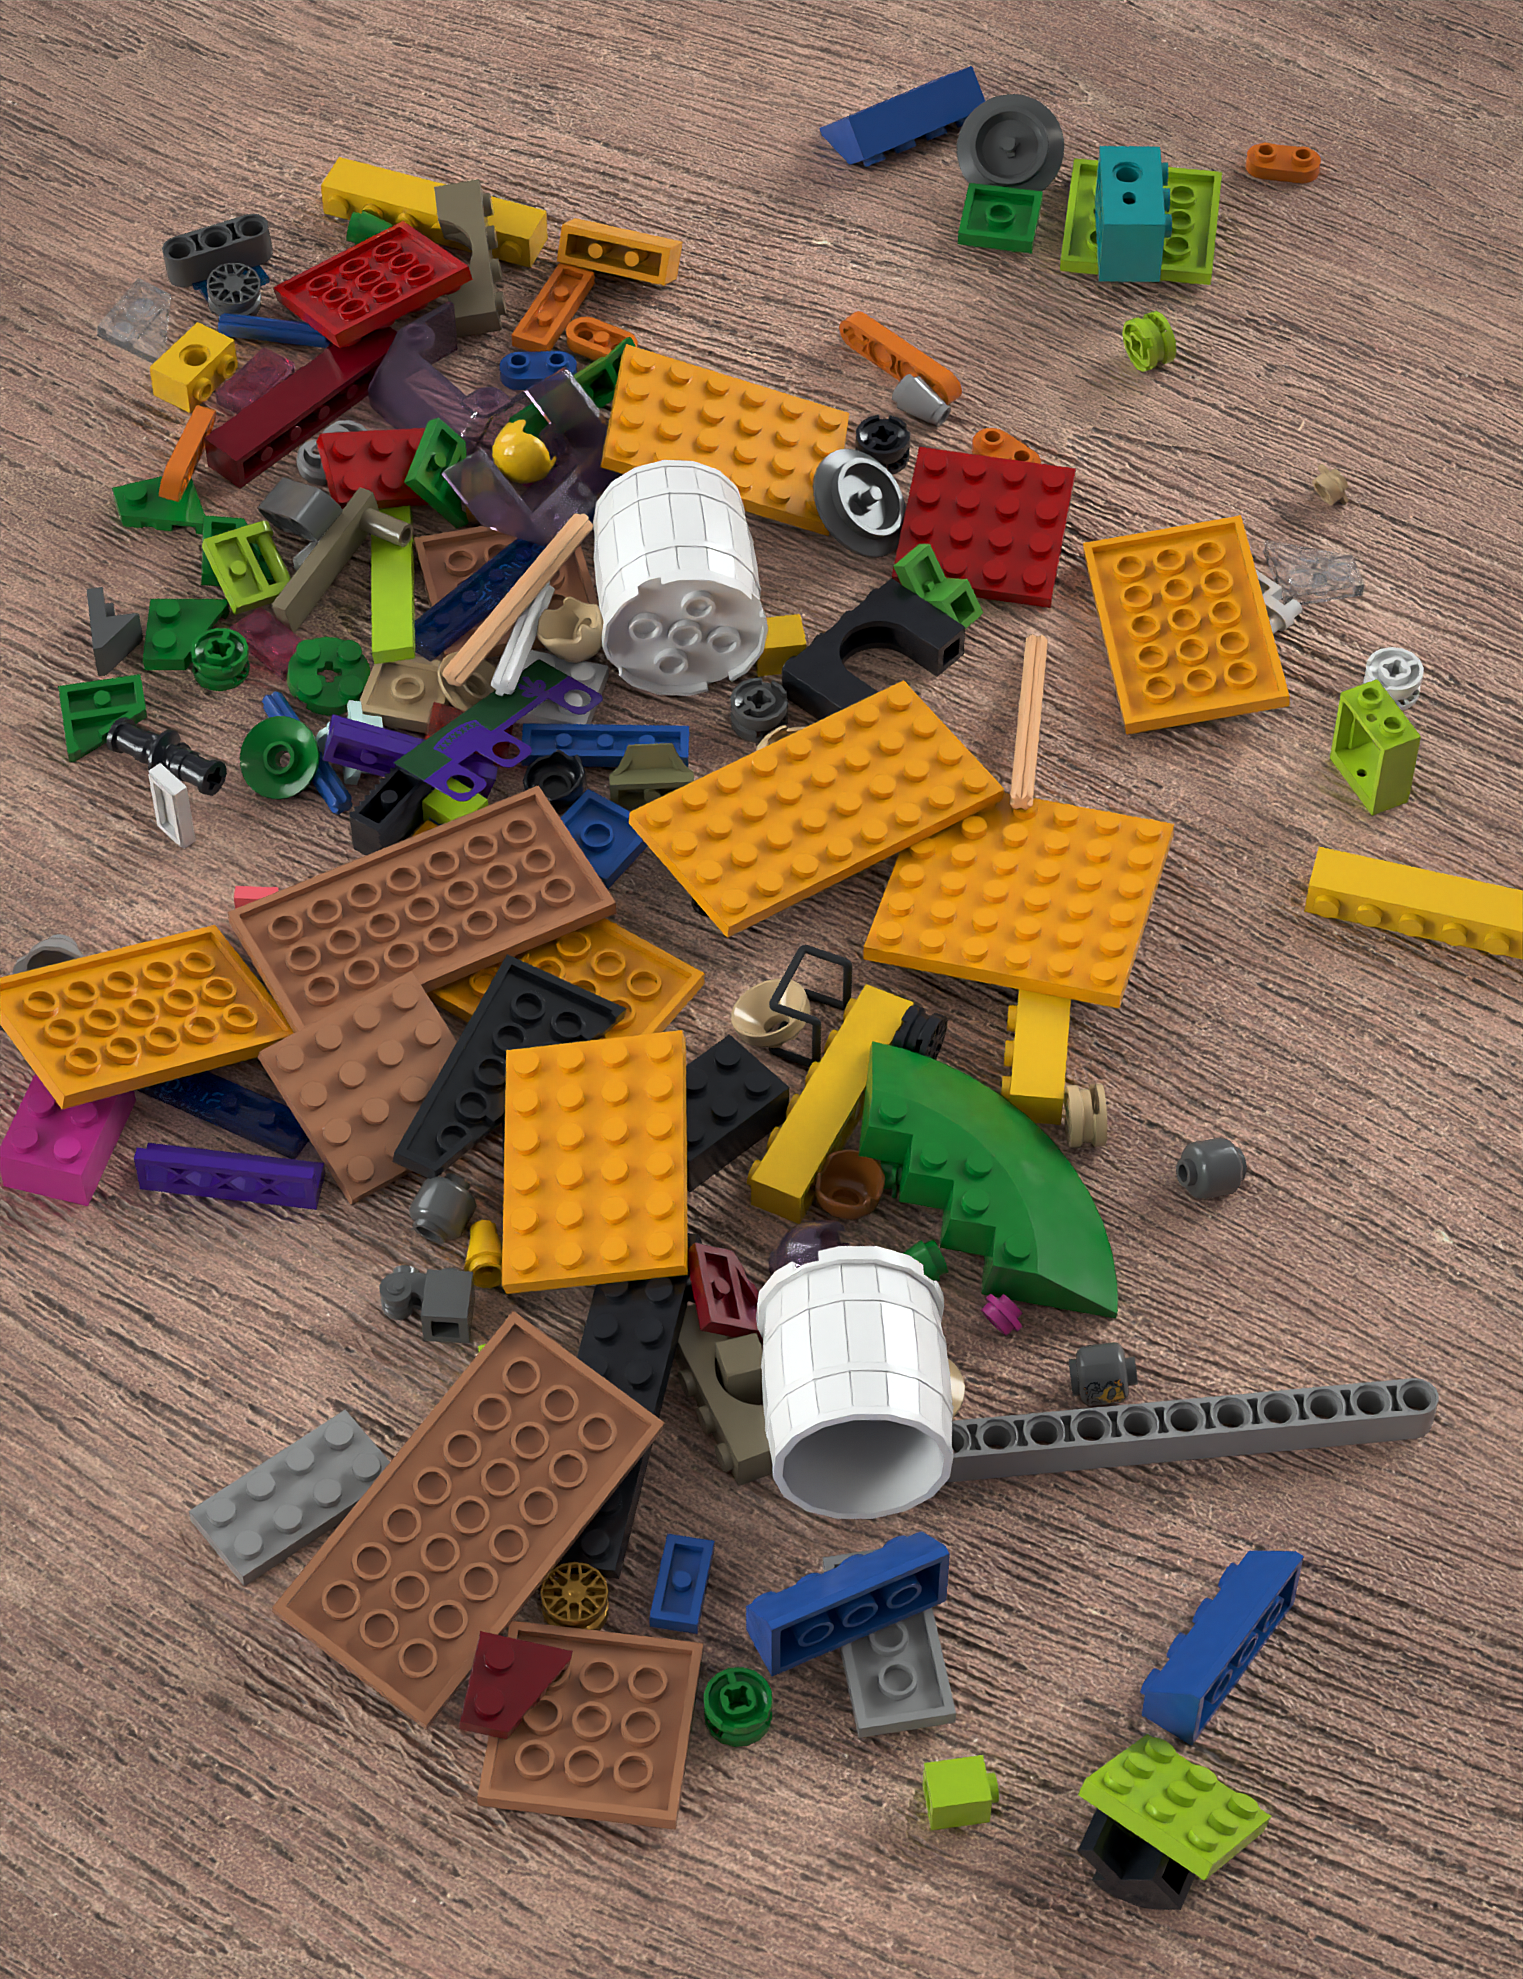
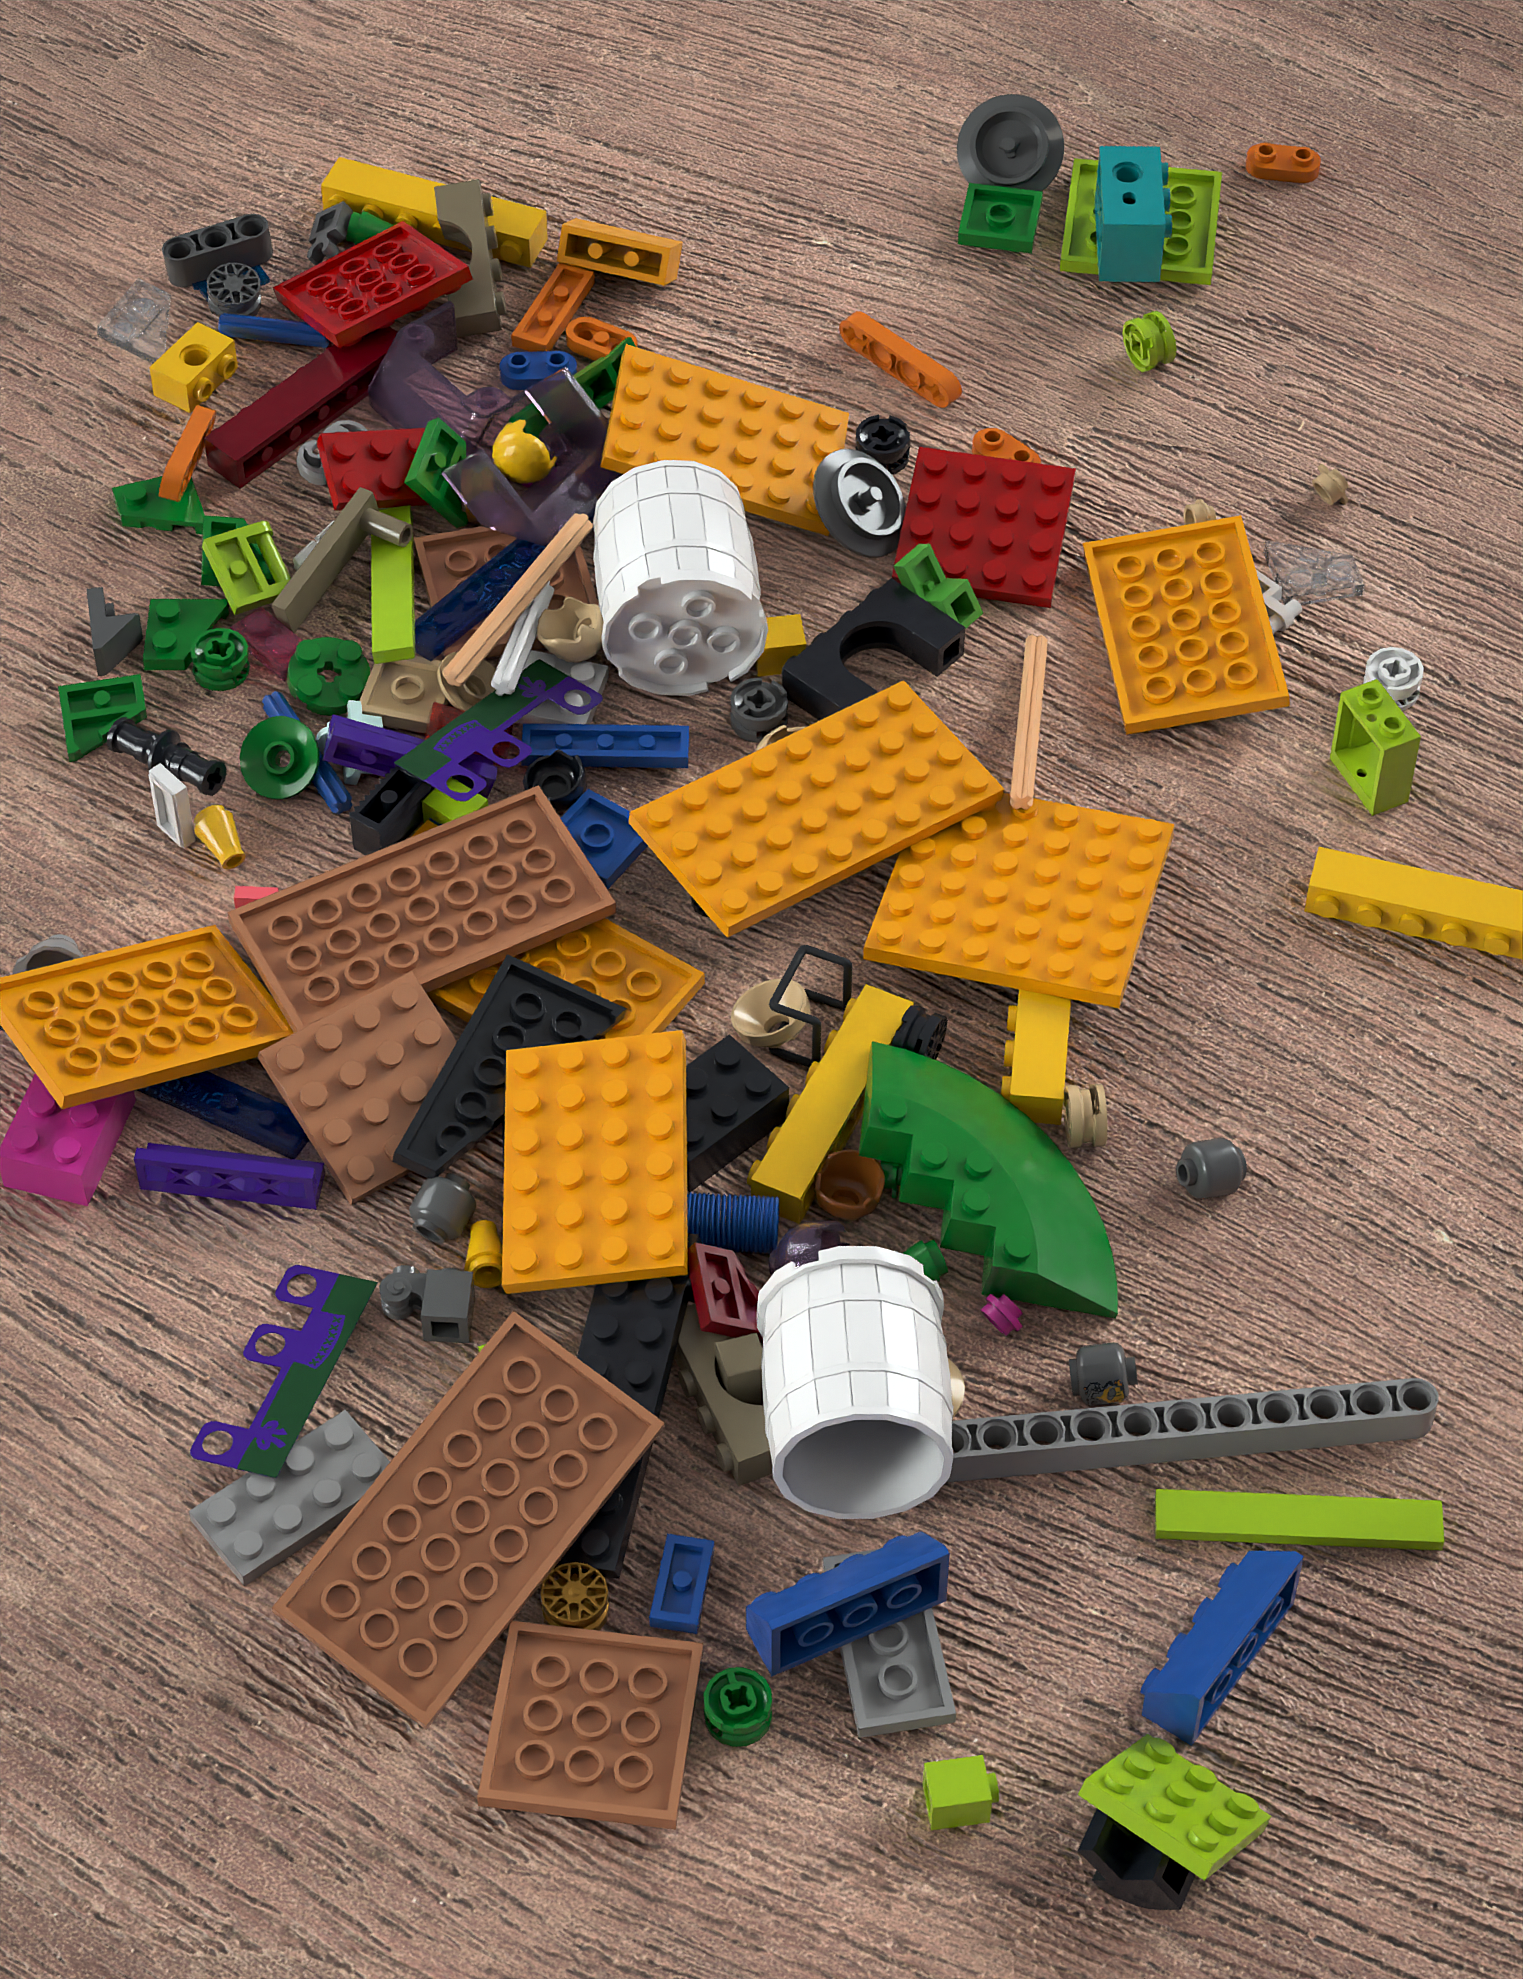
(219, 834): none -> yellow cone
(254, 380): clear pink plate -> none
(300, 509): dark grey beam -> none
(304, 1371): none -> piece
(327, 231): none -> dark grey plate
(507, 1682): dark red wing -> none
(647, 774): olive slope -> none
(748, 1230): none -> blue piece
(905, 117): blue slope -> none
(920, 400): light grey cone -> none
(1198, 512): none -> tan plate
(1299, 1519): none -> lime tile

